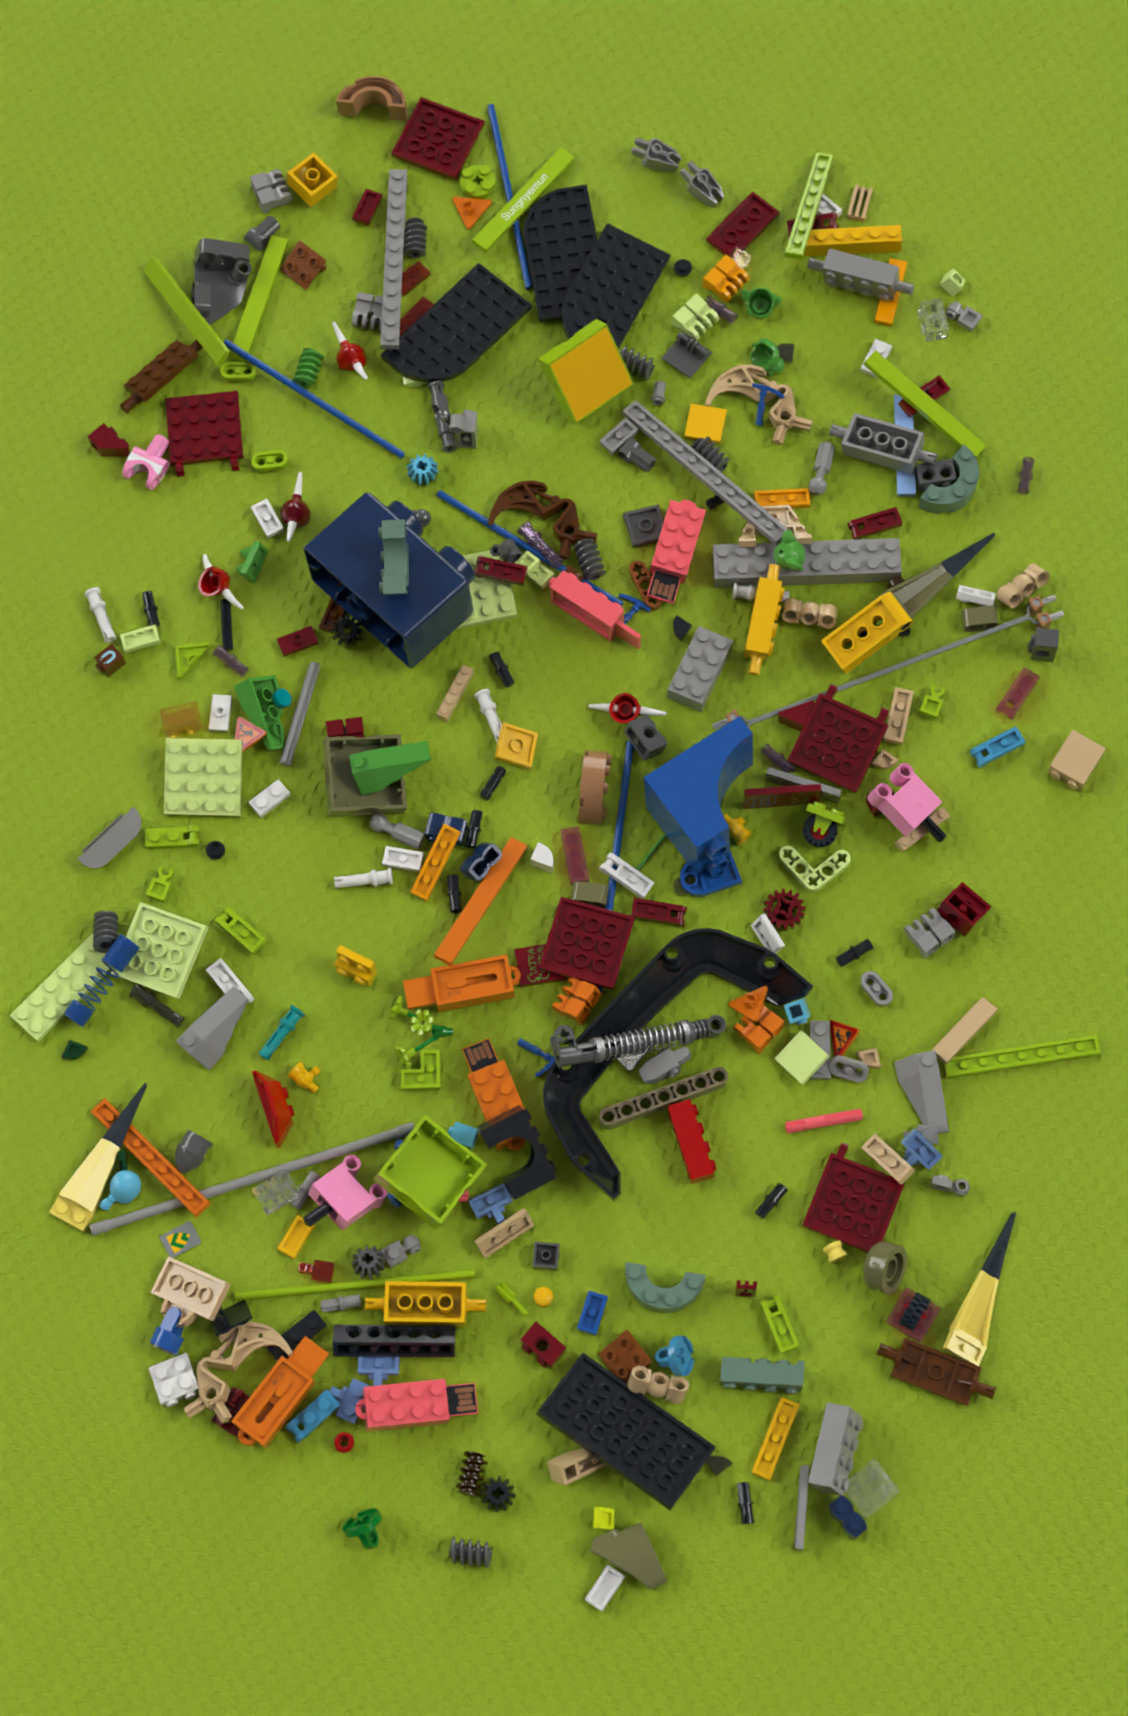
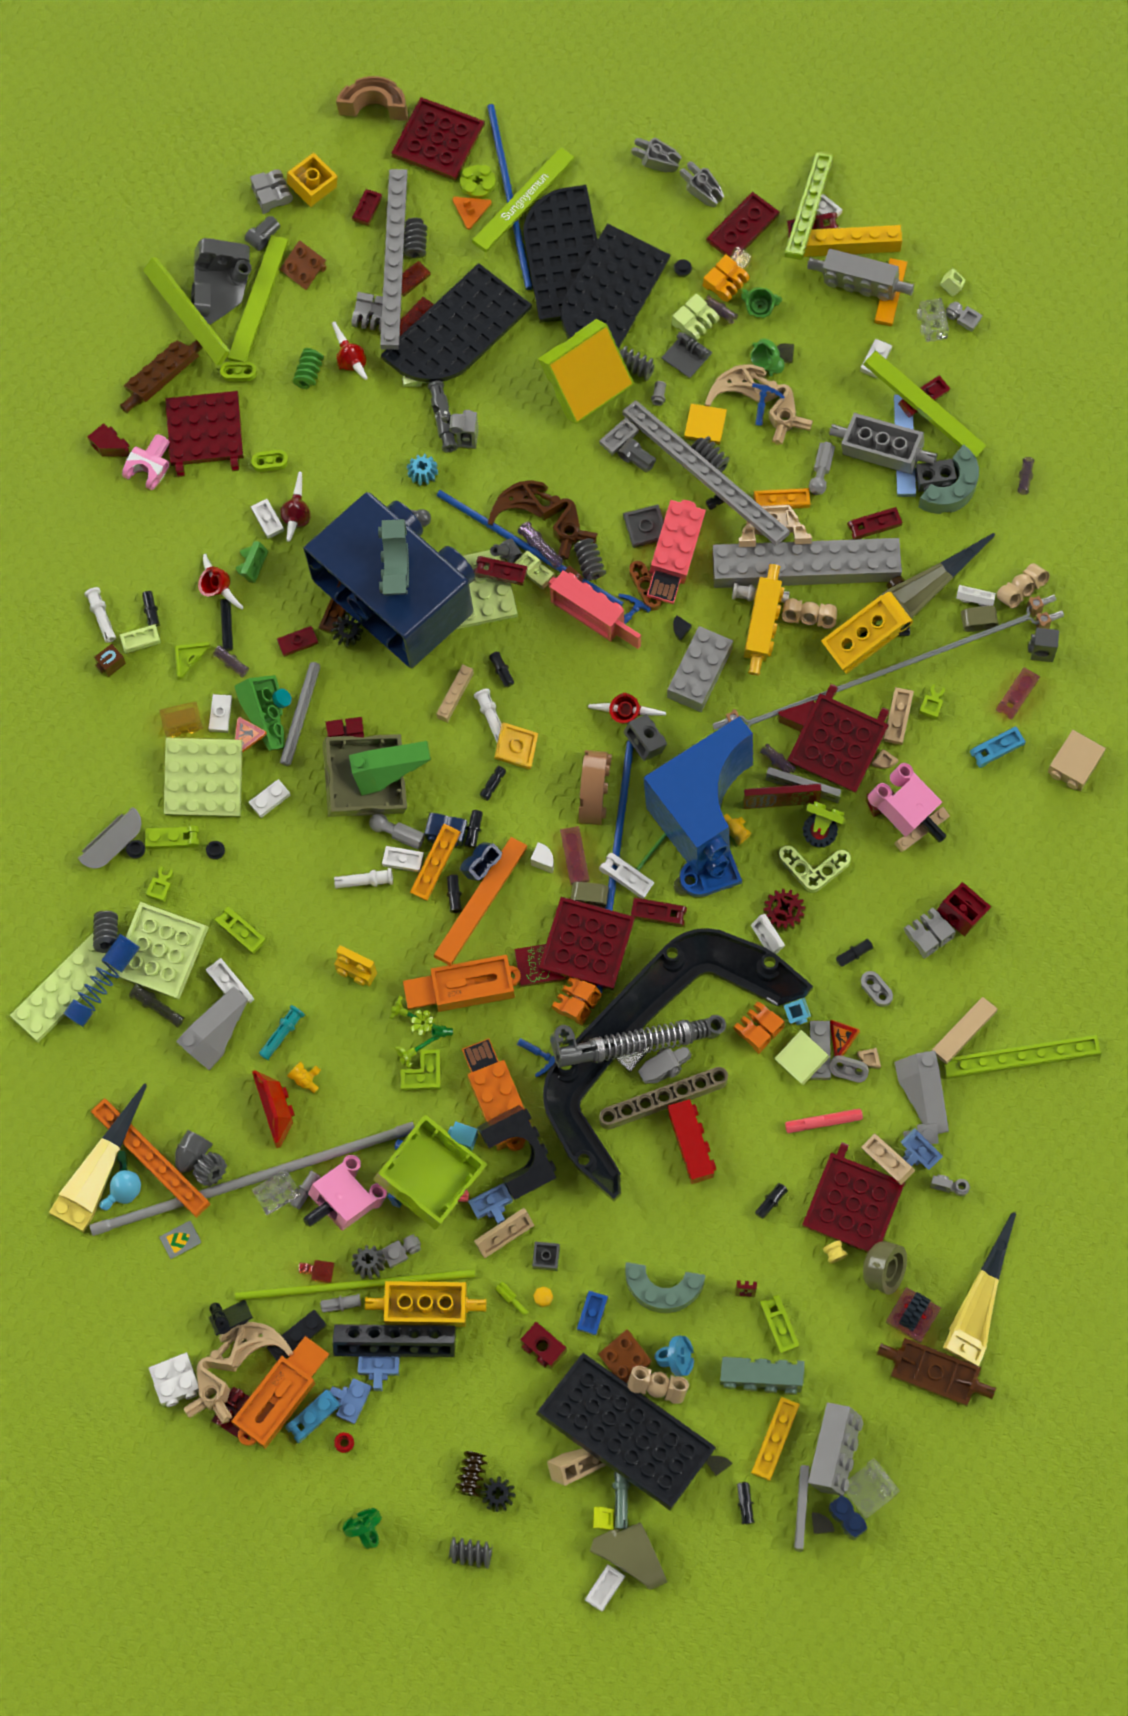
(74, 1051): dark green tile -> none
(135, 849): none -> black plate
(186, 1296): tan plate -> none
(209, 1169): none -> dark grey gear
(295, 1238): yellow tile -> none
(311, 397): blue piece -> none
(415, 1404): coral piece -> none
(621, 1488): none -> sand green pin
(750, 1004): orange piece -> none
(793, 552): bright green hair -> none
(821, 1524): none -> clear smoke tile
(863, 190): tan tile -> none

